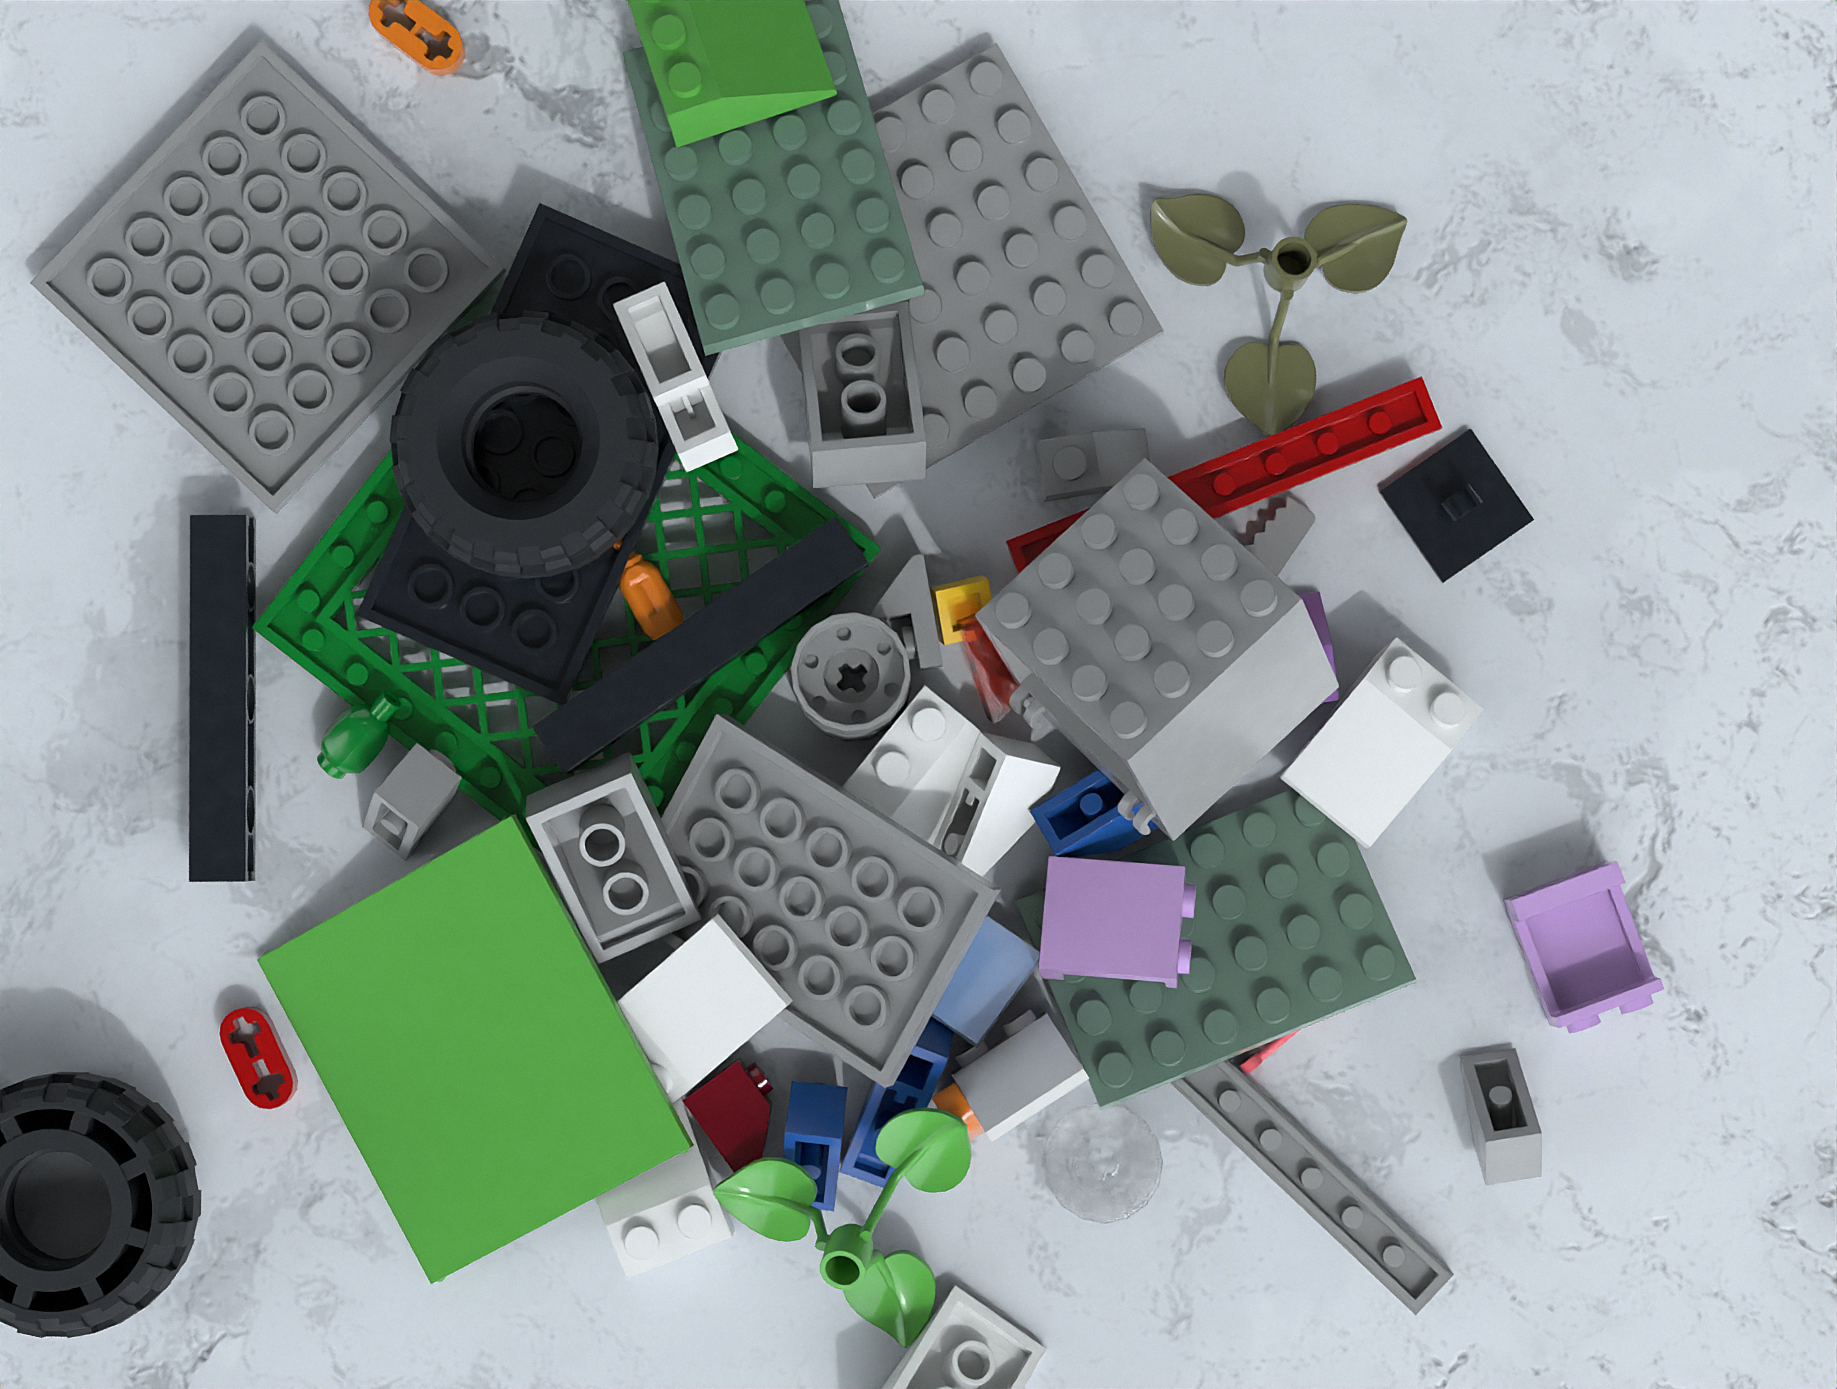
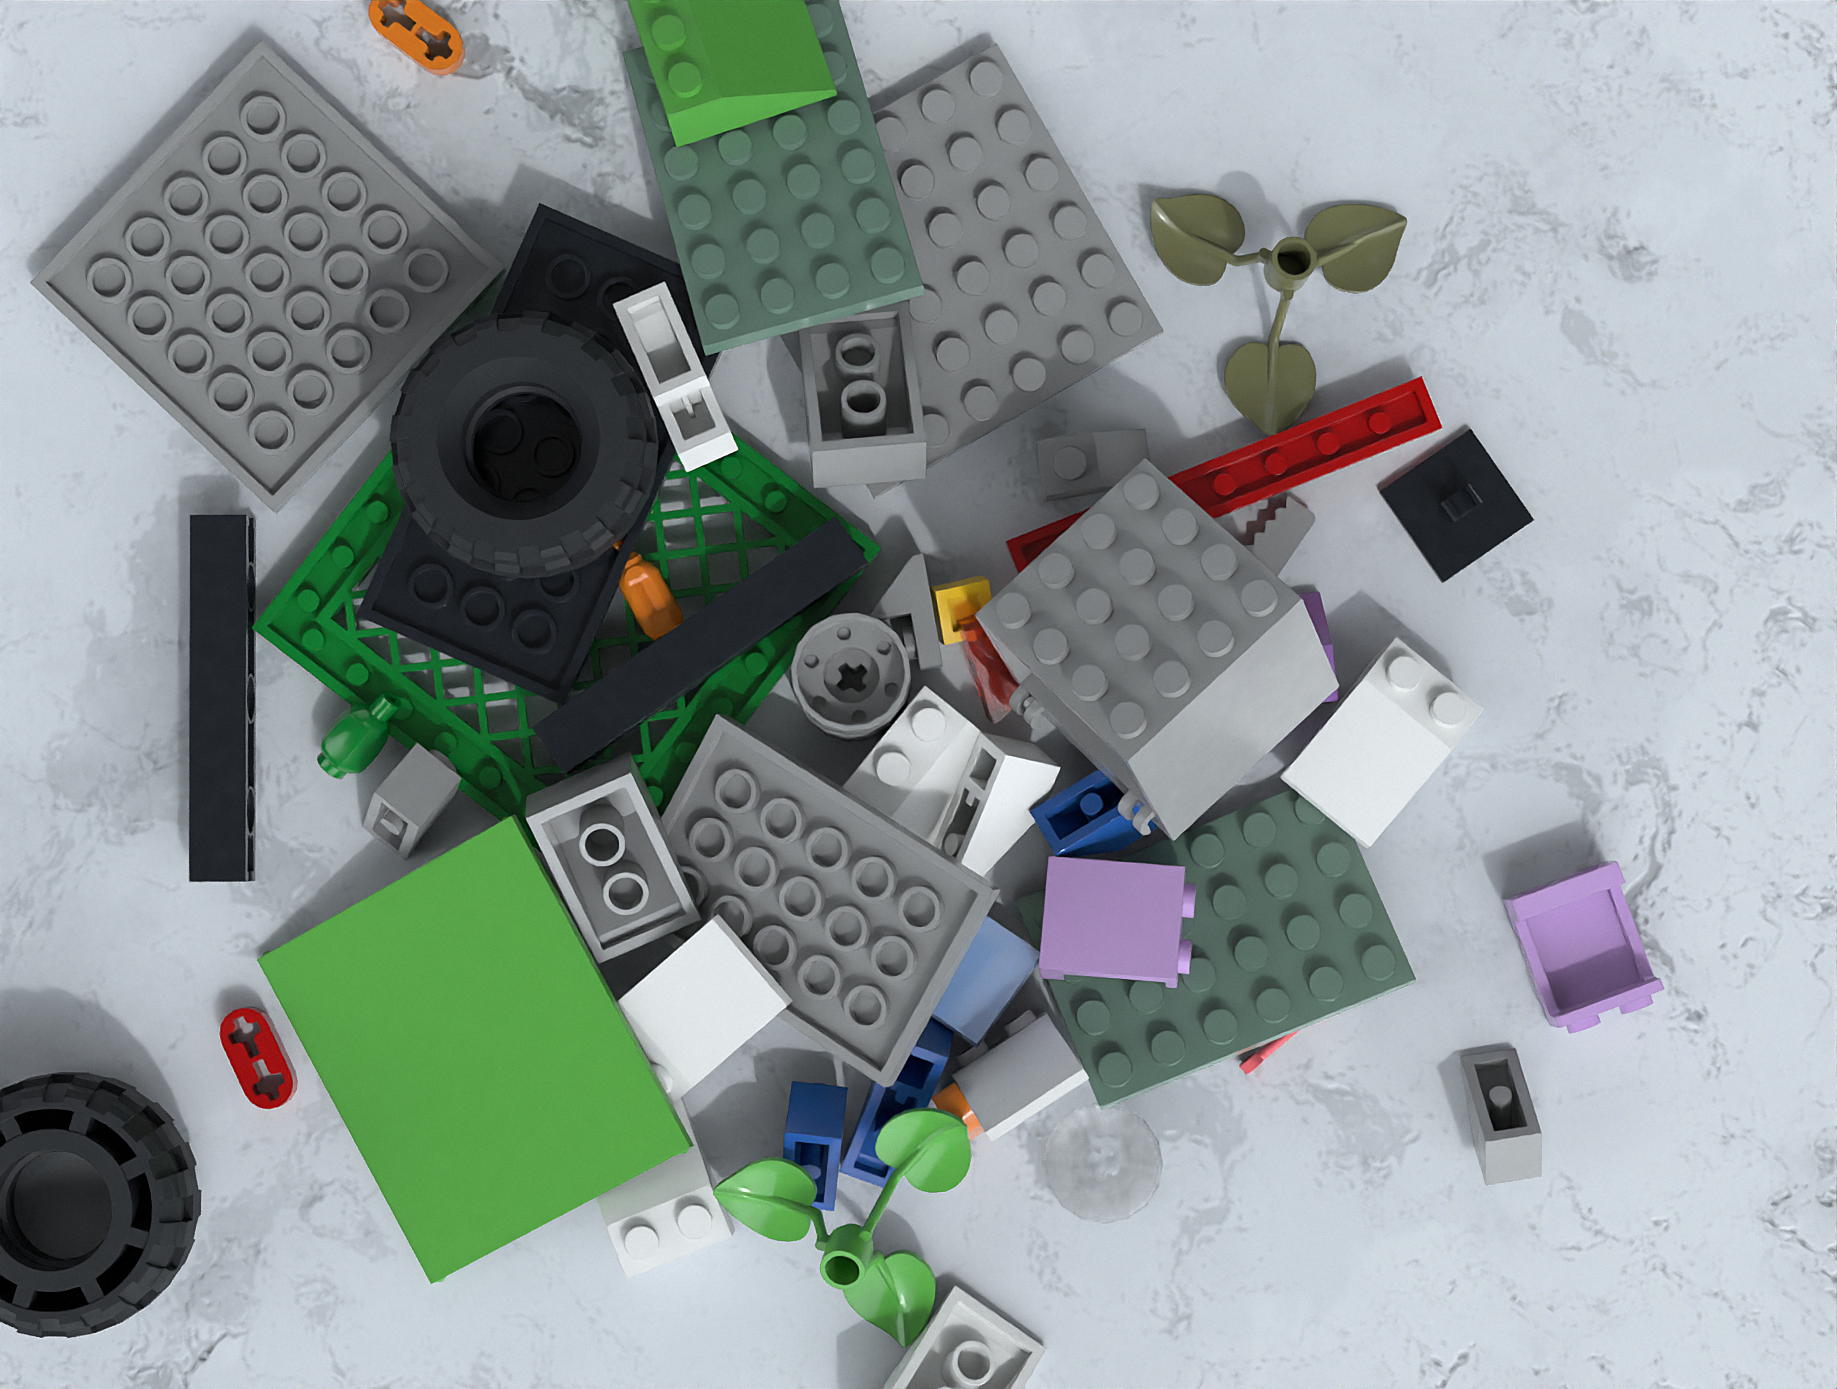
(734, 1112): dark red slope -> none
(1316, 1183): light grey tile -> none

